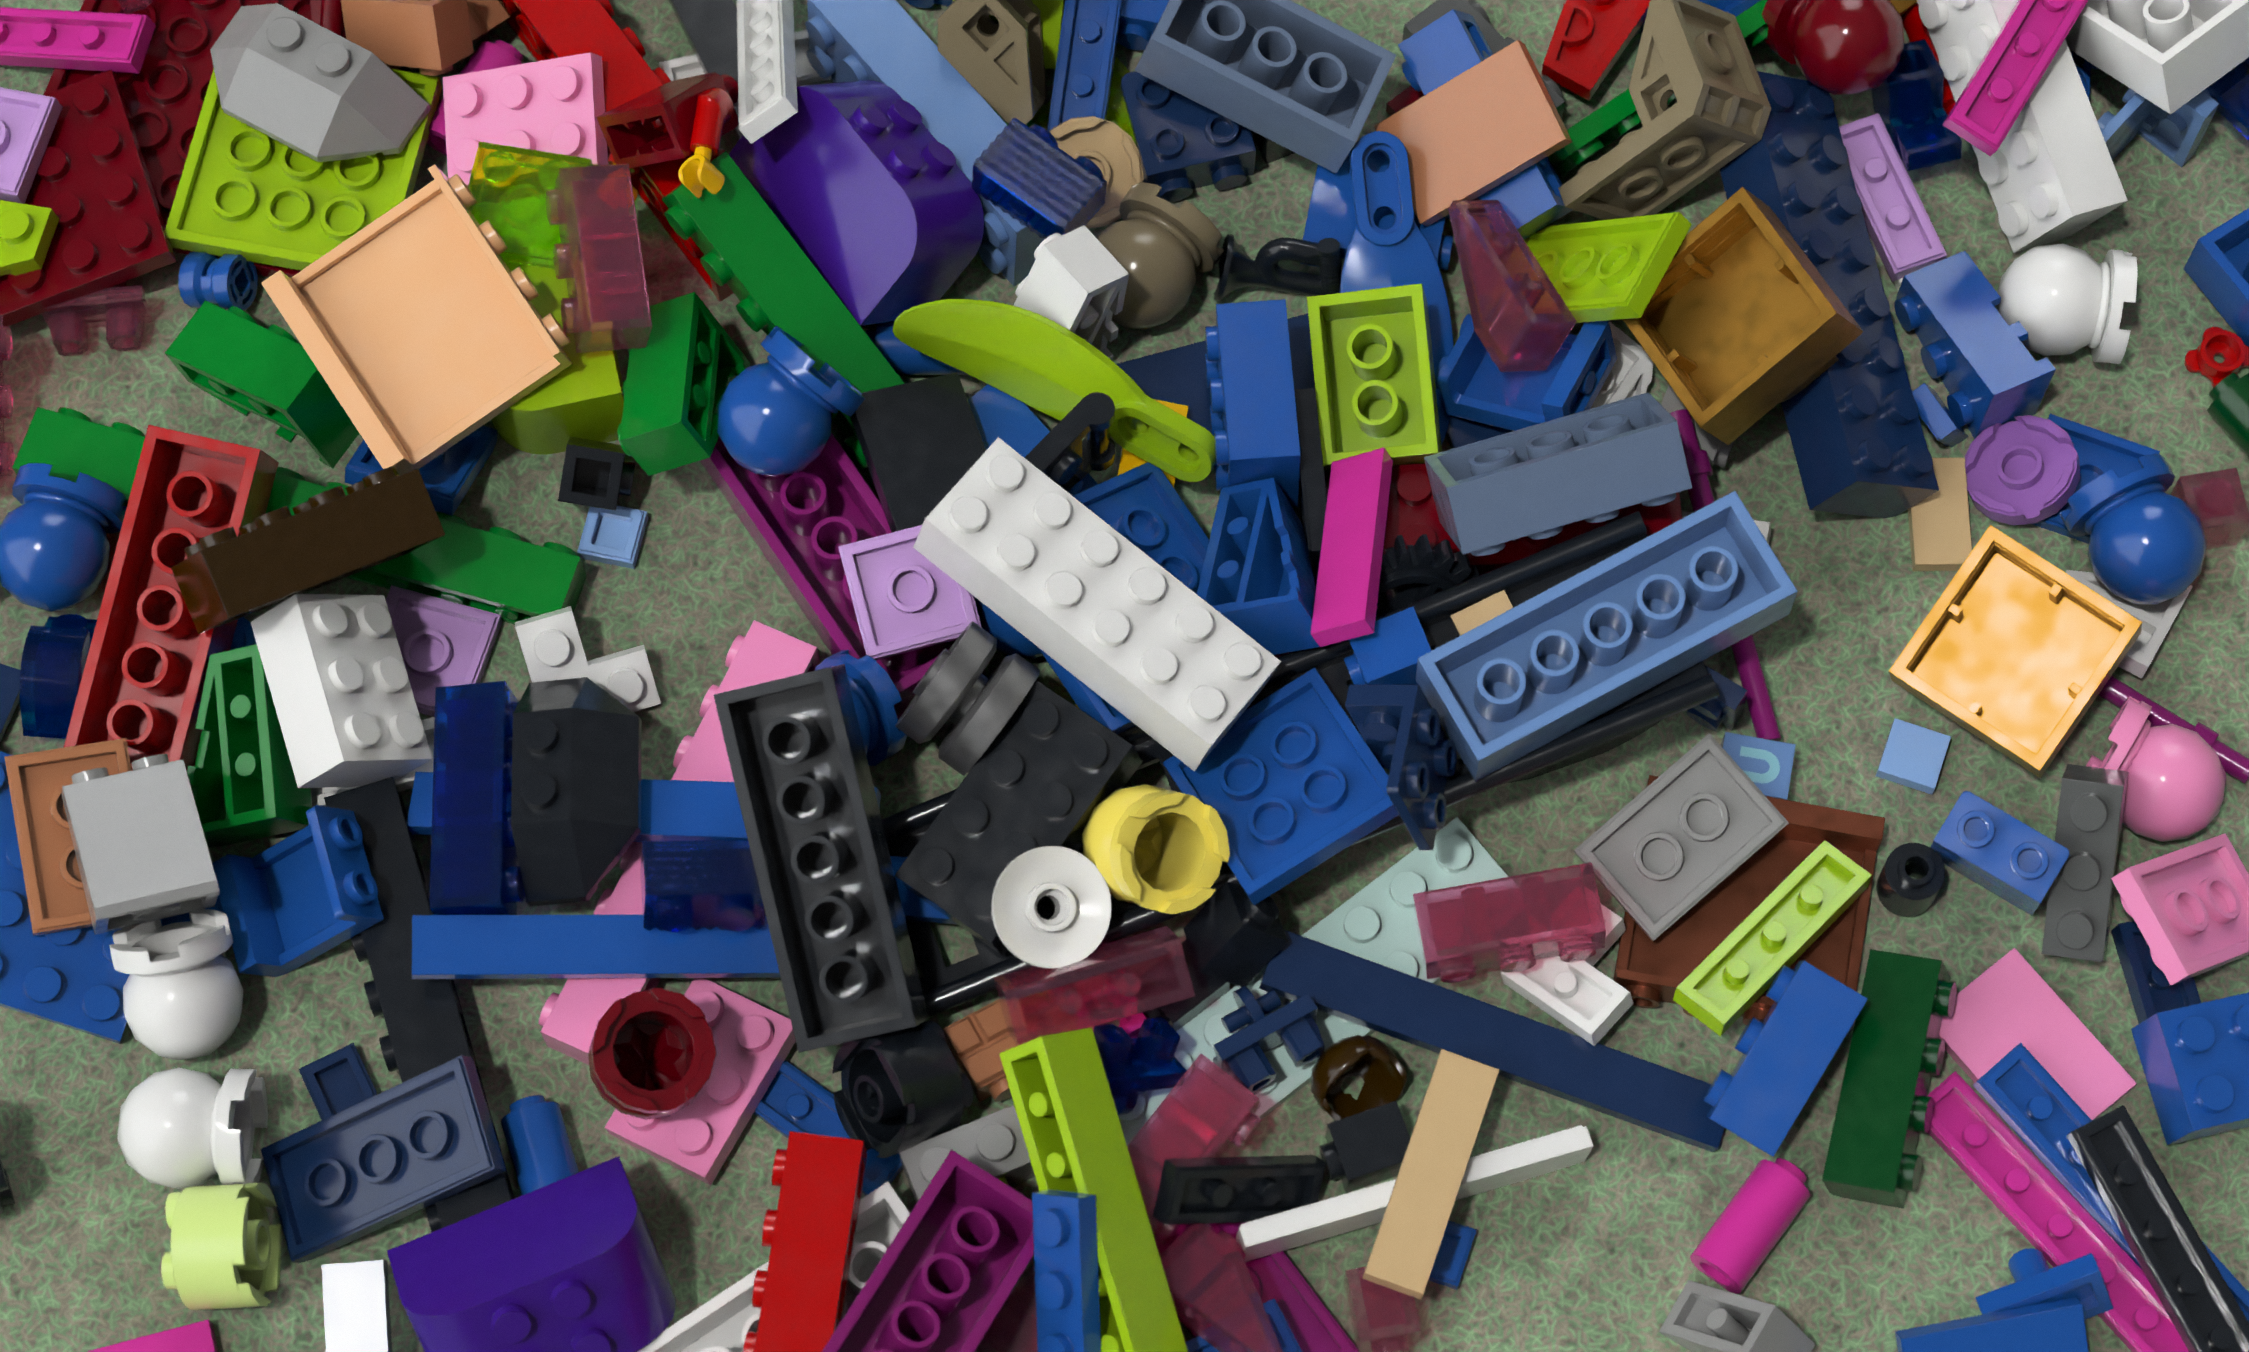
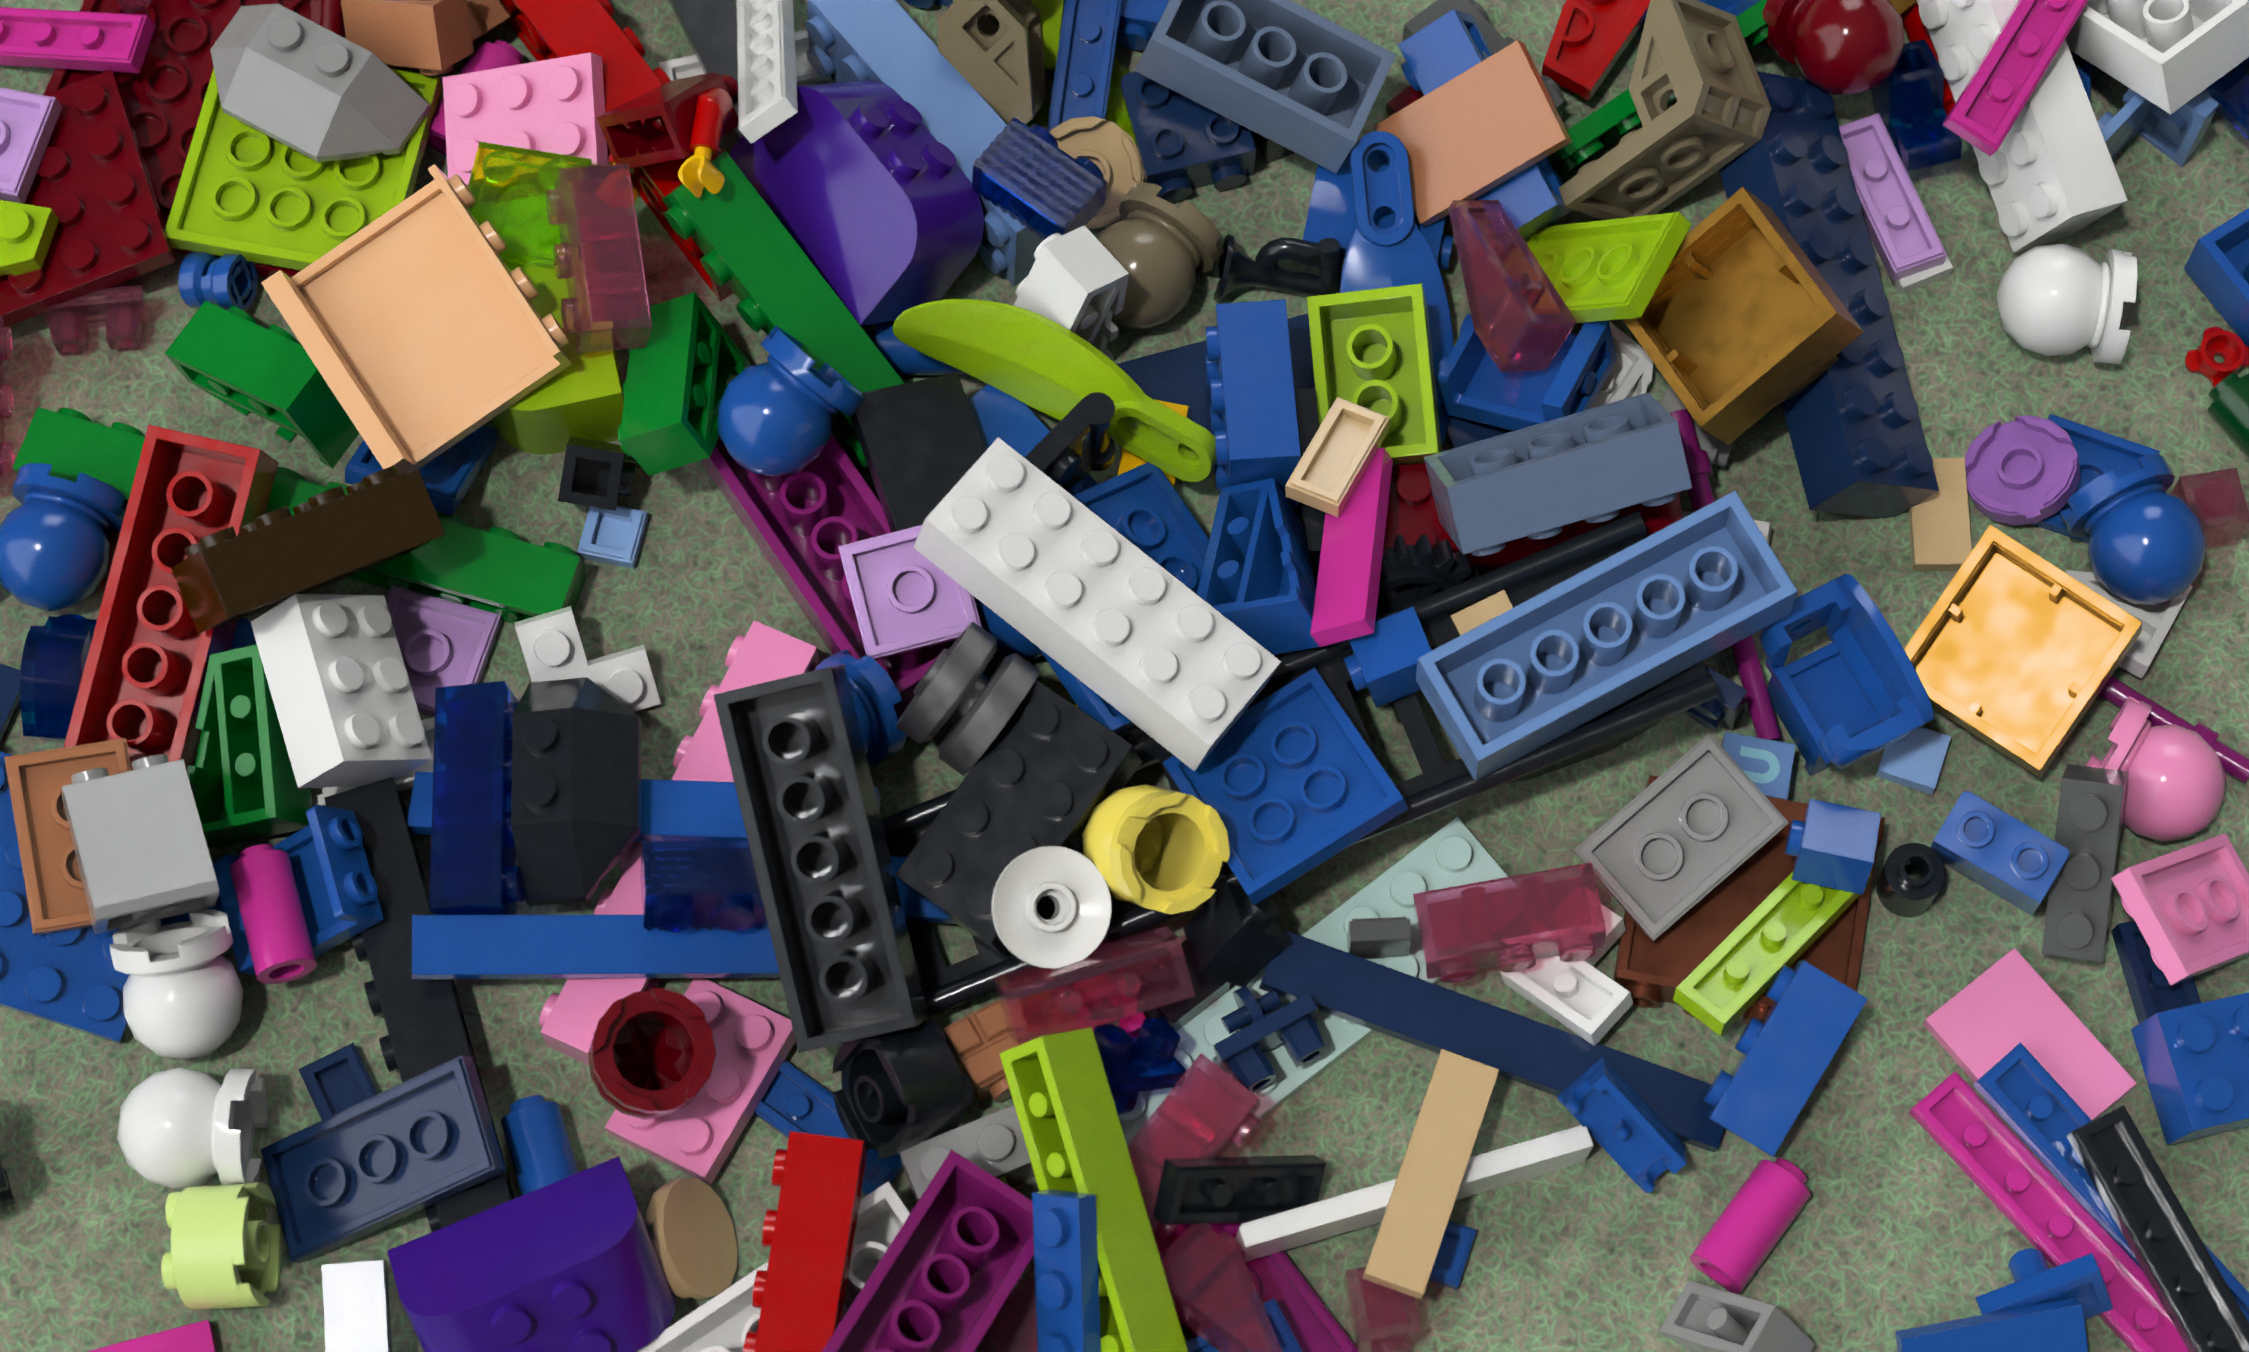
(272, 915): none -> dark pink brick
(693, 1238): none -> tan tile
(1337, 457): none -> tan tile
(1352, 1057): dark brown hair -> none
(1365, 1147): black brick -> none
(1379, 937): none -> dark grey tile
(1413, 746): dark blue bracket -> none
(1624, 1125): none -> blue hinge
(1833, 846): none -> blue brick
(1850, 692): none -> blue piece
(1888, 1079): dark green brick -> none
(1938, 417): blue tile -> none
(1971, 344): blue wedge -> none

